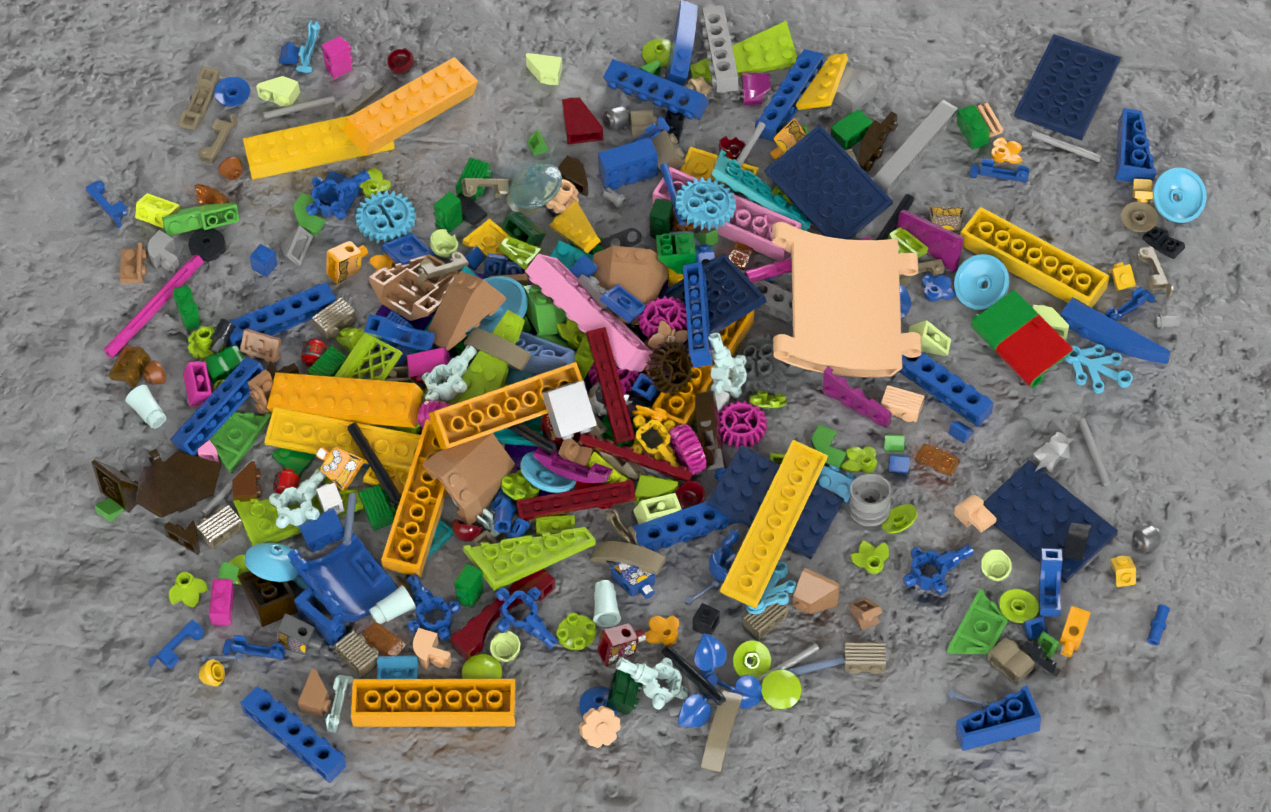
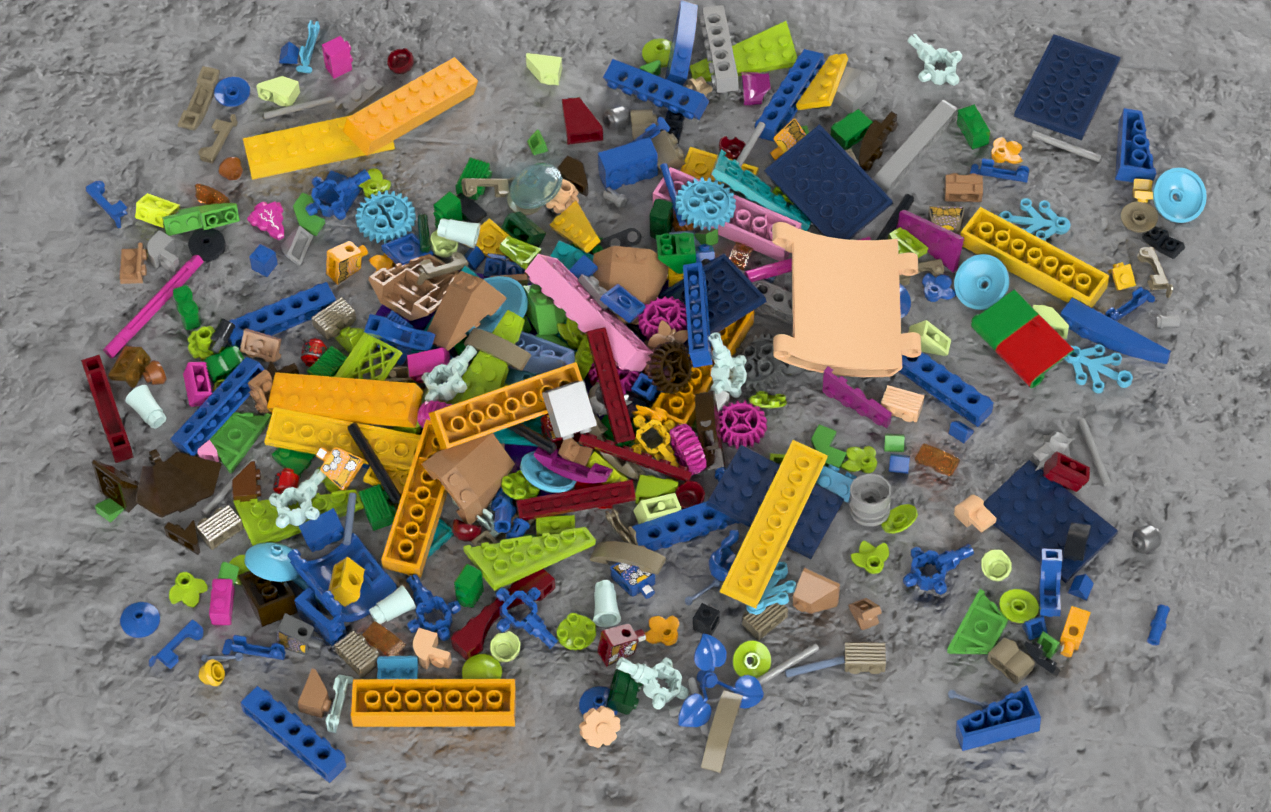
(107, 409): none -> dark red arch
(141, 626): none -> blue dish
(268, 218): none -> dark pink rock
(330, 498): white brick -> none
(346, 581): none -> yellow brick
(424, 237): none -> dark green axle
(459, 231): none -> light aqua plant
(690, 672): black axle -> none
(781, 689): lime dish -> none
(930, 57): none -> light aqua piece
(963, 188): none -> medium nougat brick
(987, 108): light nougat tile -> none
(1037, 221): none -> medium azure plant
(1066, 471): none -> dark red brick
(1081, 586): none -> blue slope
(1124, 570): yellow bracket -> none

